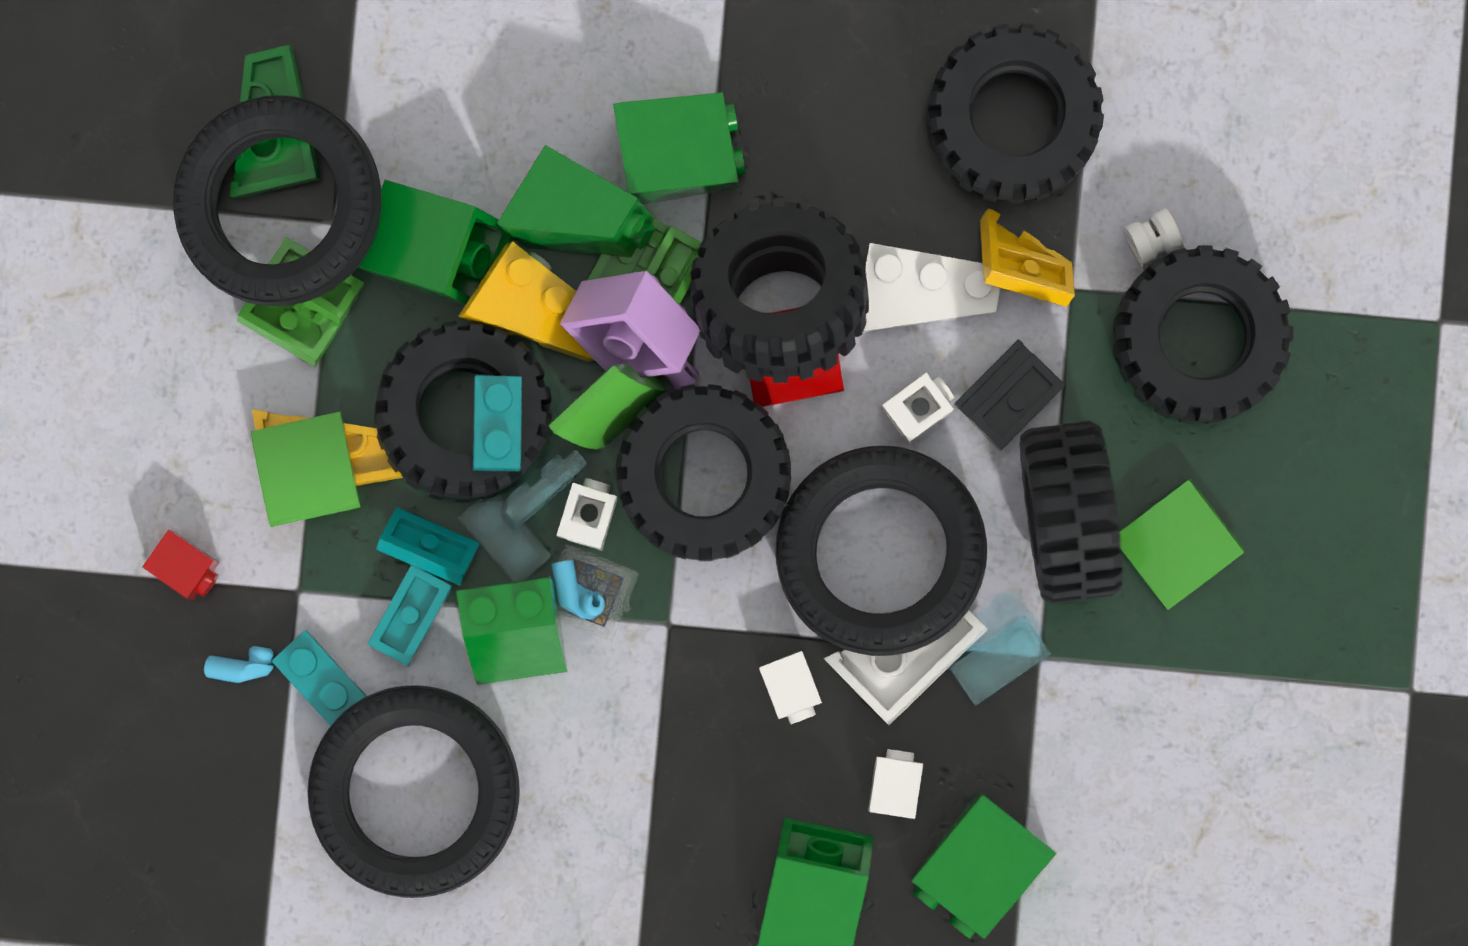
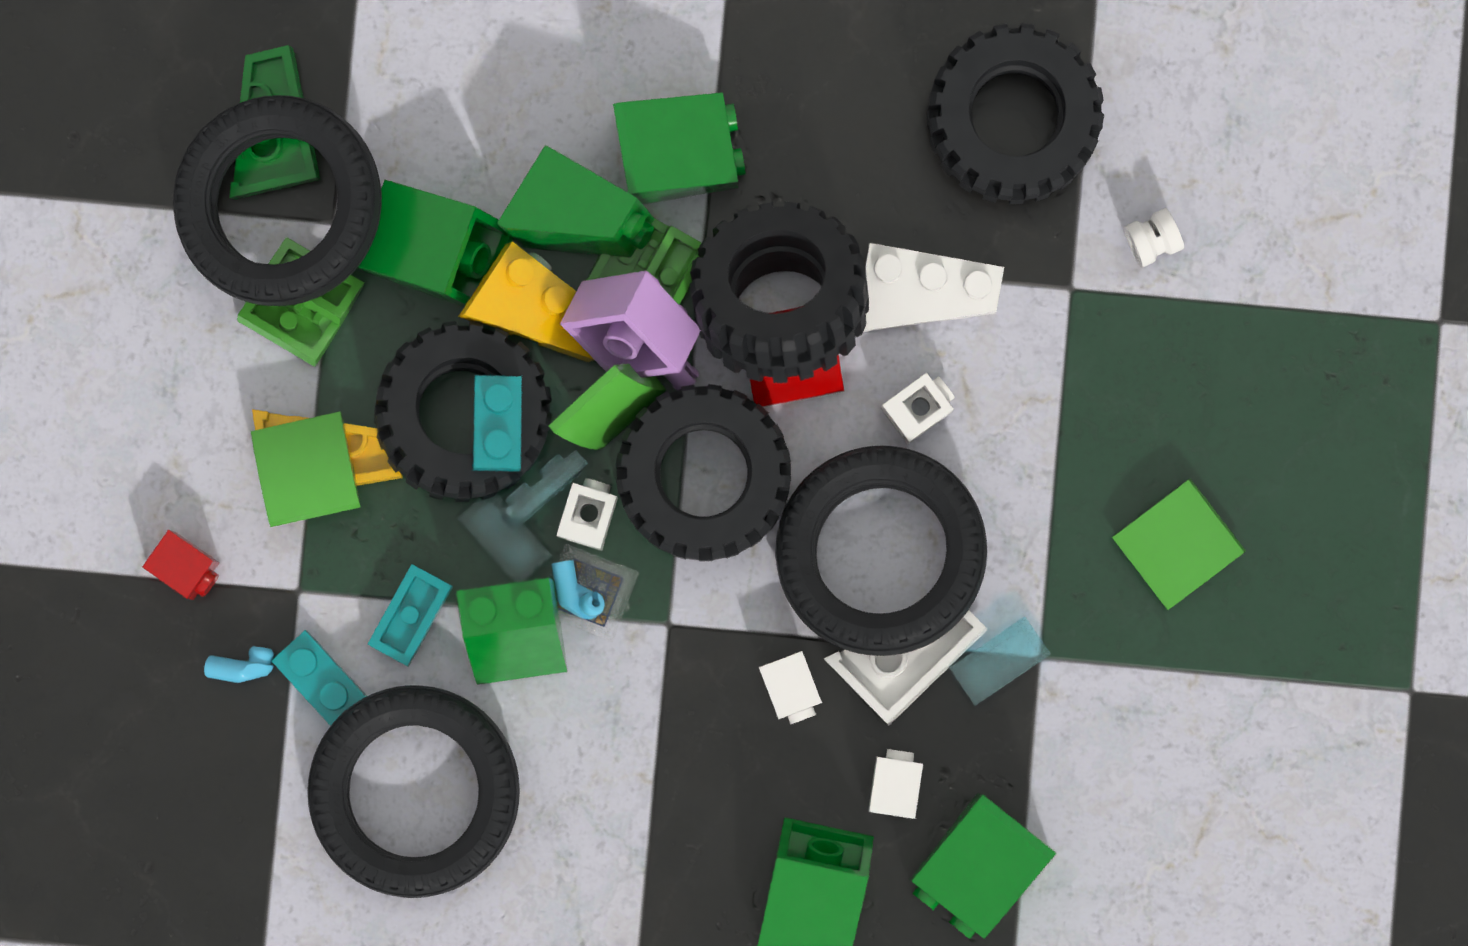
(428, 546): teal plate -> none
(1009, 394): black plate -> none
(1024, 264): yellow wing -> none
(1071, 512): black tyre -> none
(1253, 299): black tyre -> none

